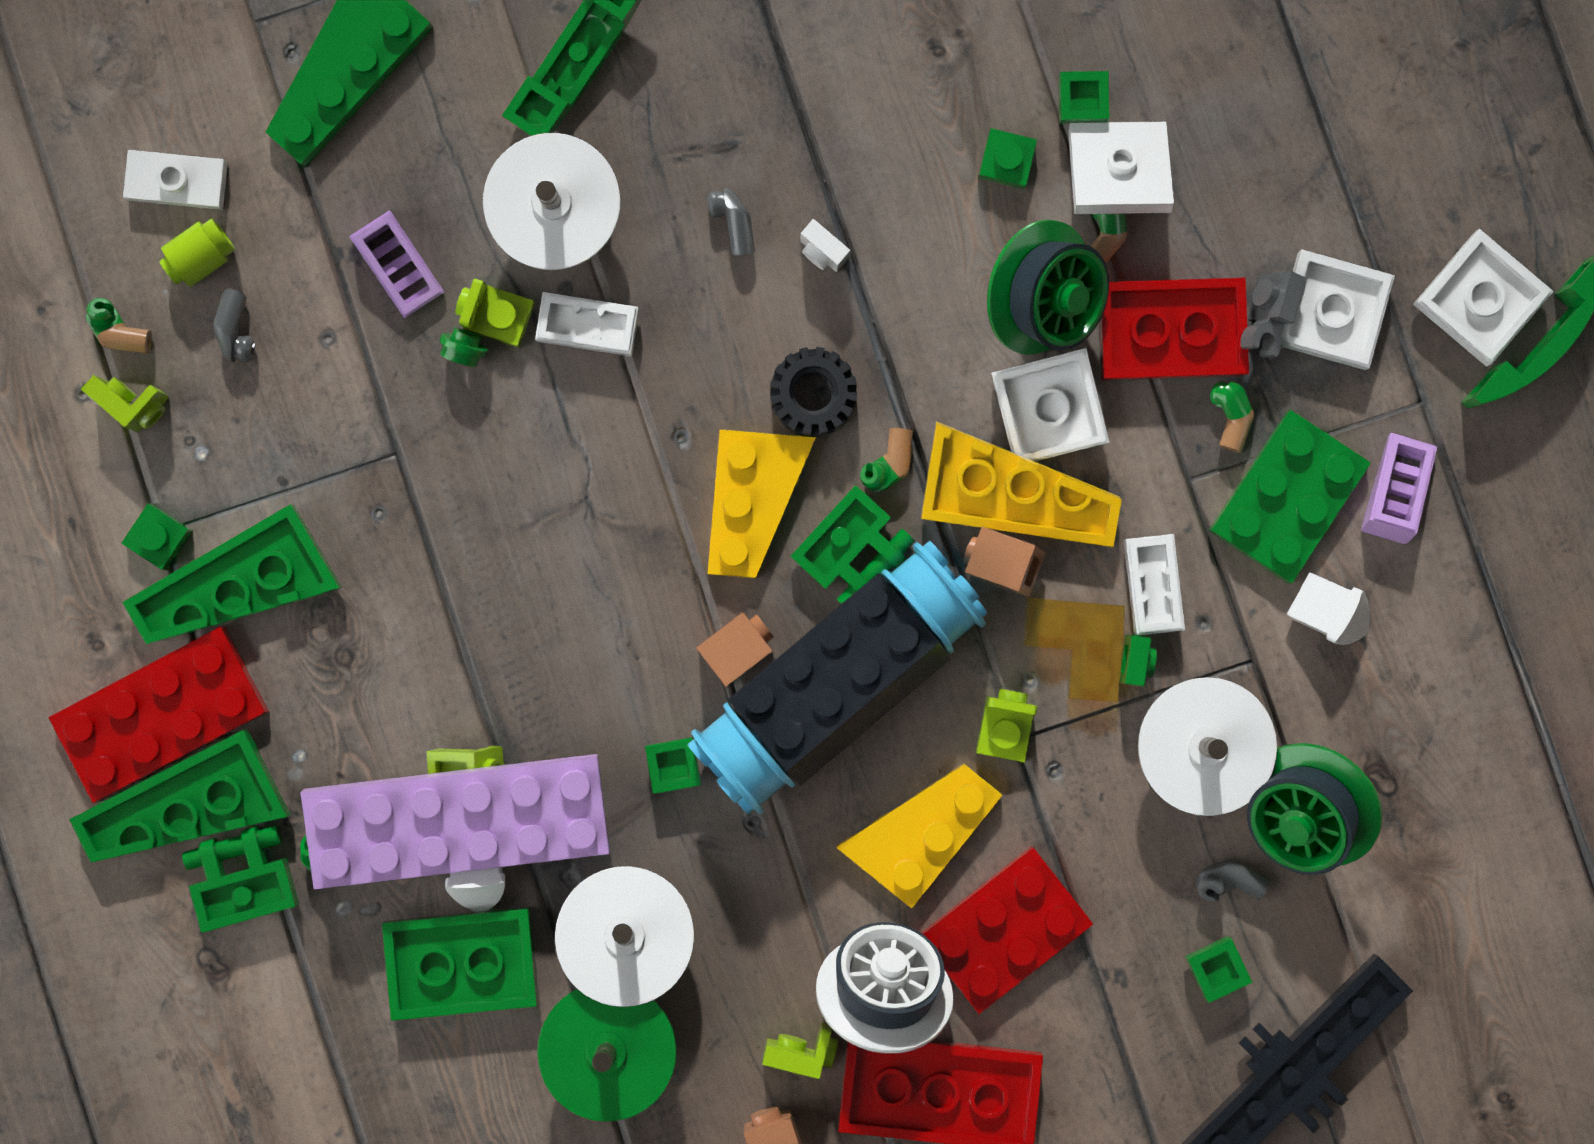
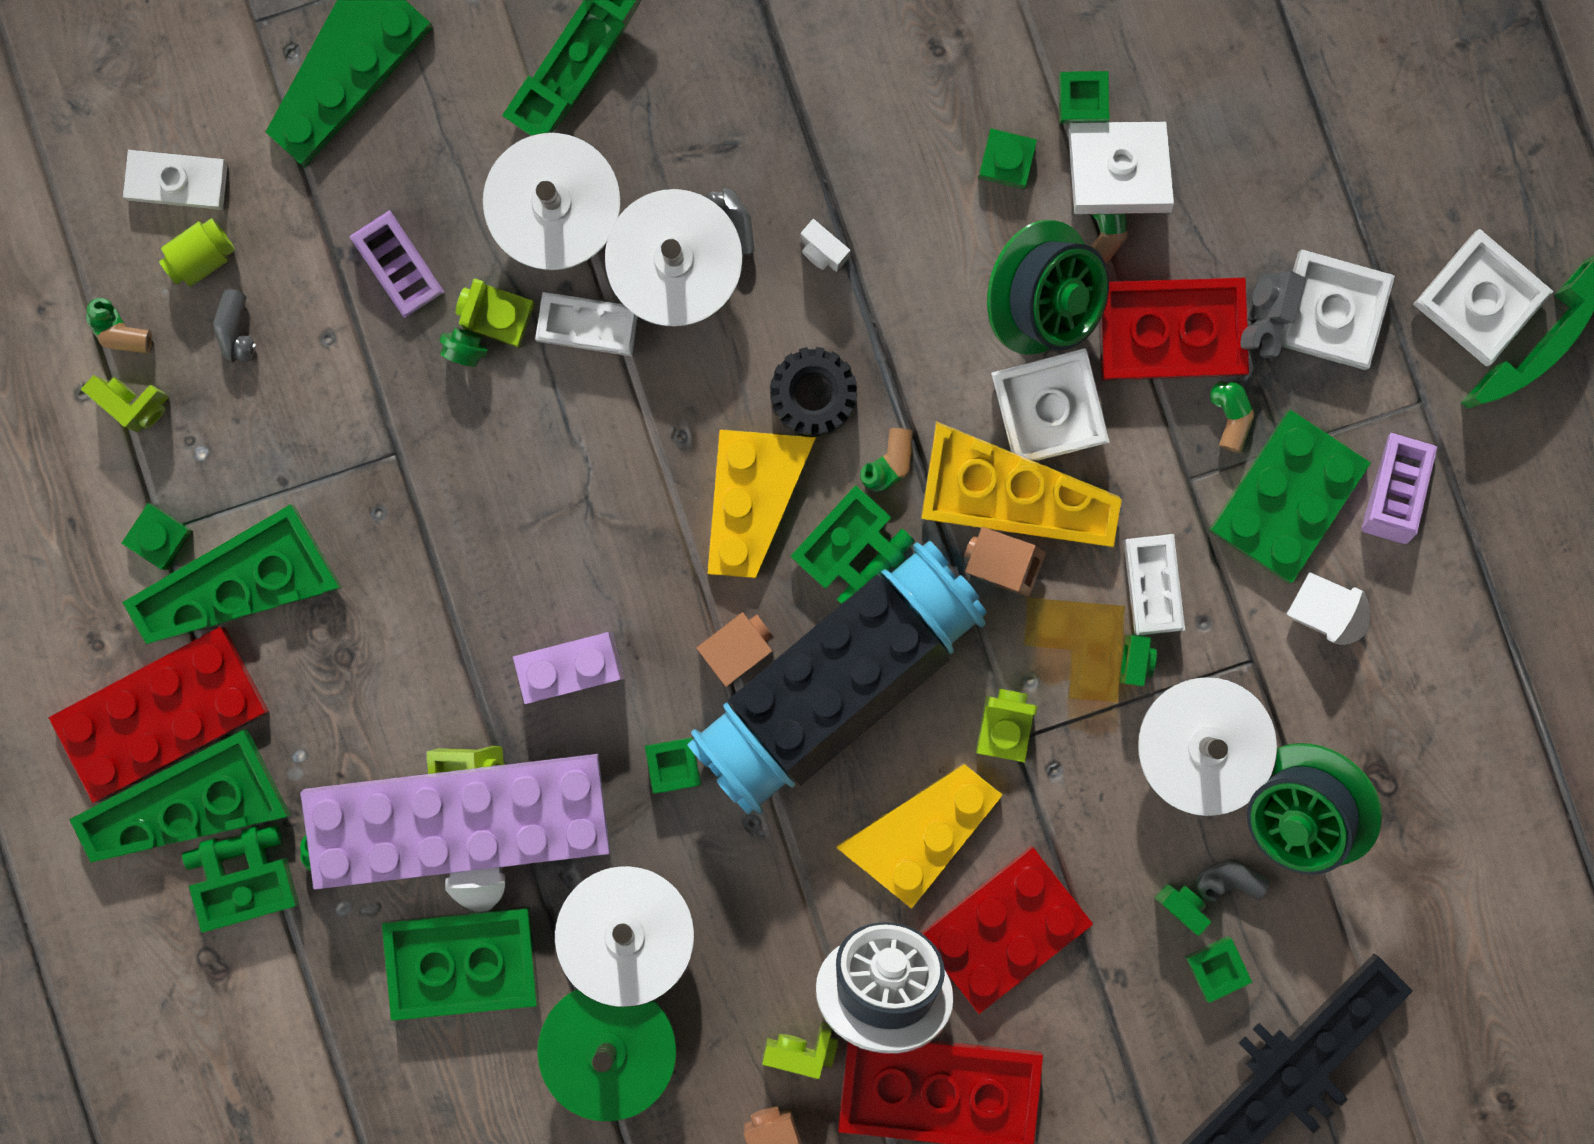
(568, 667): none -> lavender brick
(673, 257): none -> white piece
(1185, 907): none -> green plate

